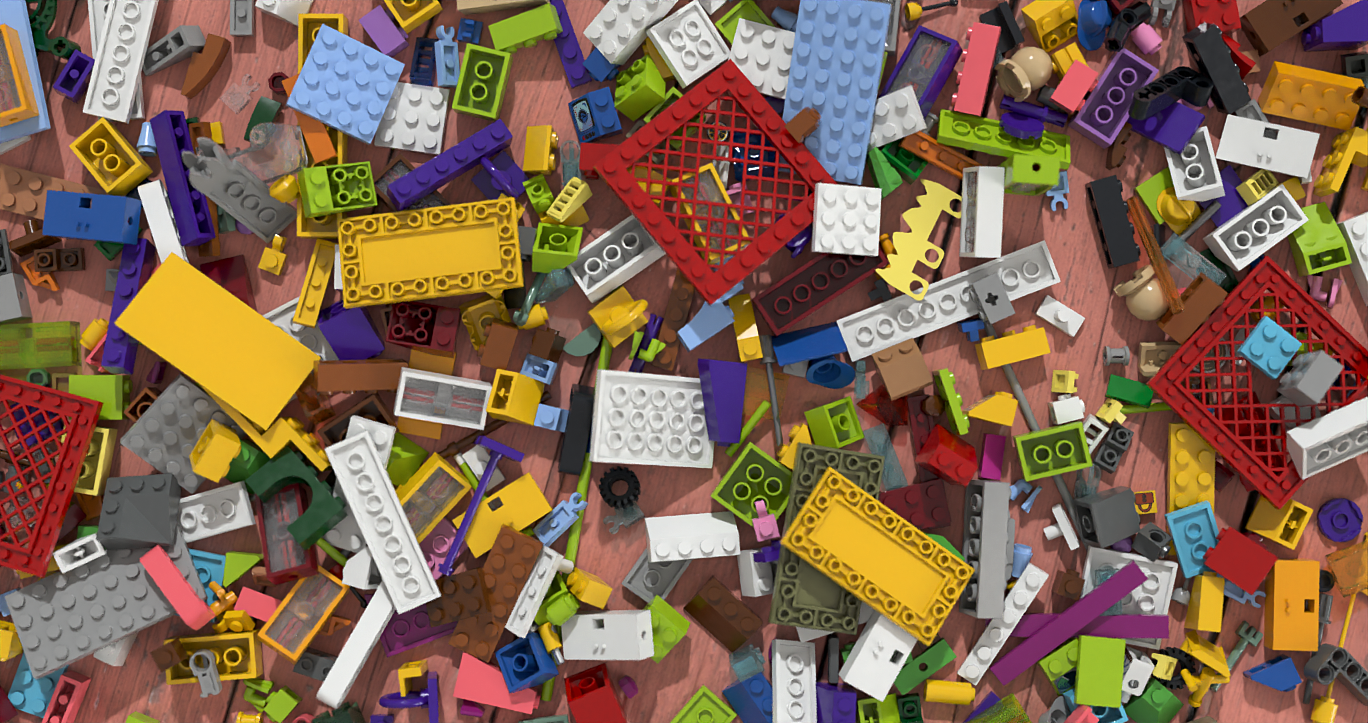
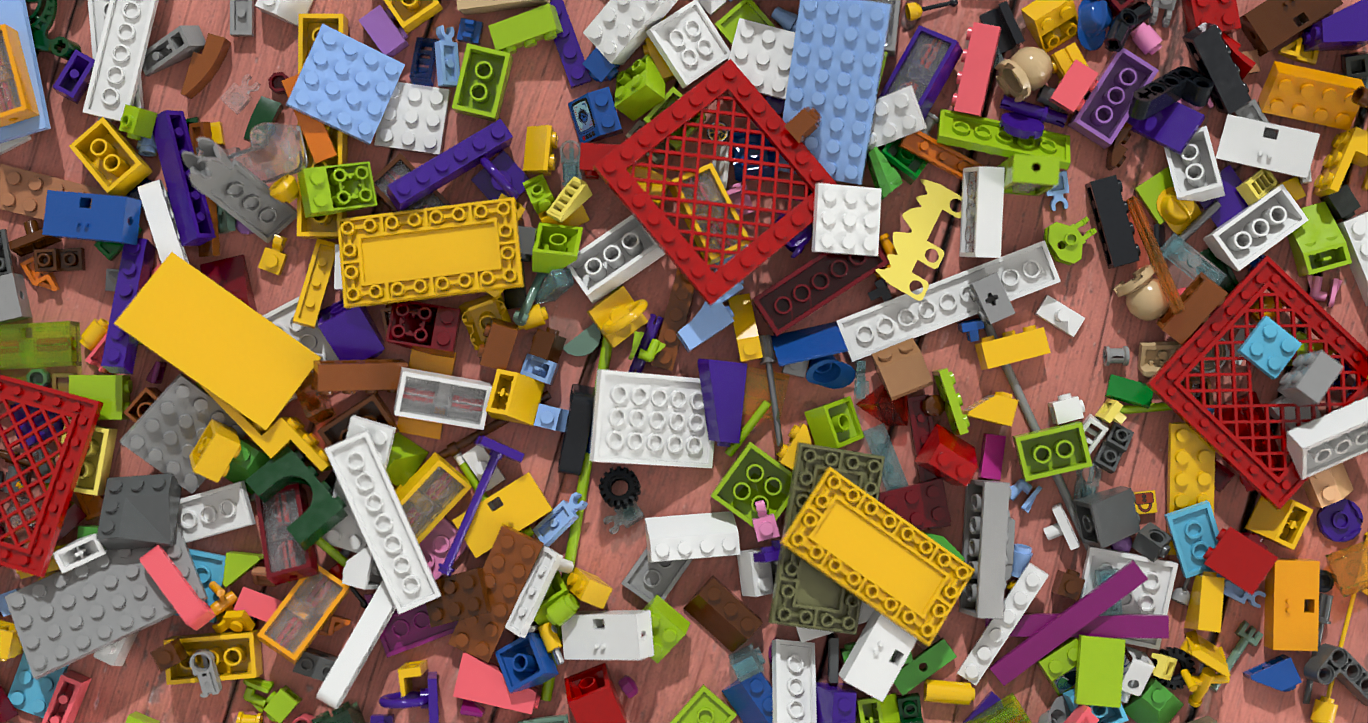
(137, 122): none -> lime brick
(1064, 381): light yellow tile -> none
(1068, 239): none -> lime hinge
(1296, 52): none -> yellow slope
(1328, 486): none -> light nougat slope
(1342, 203): none -> pearl dark grey brick

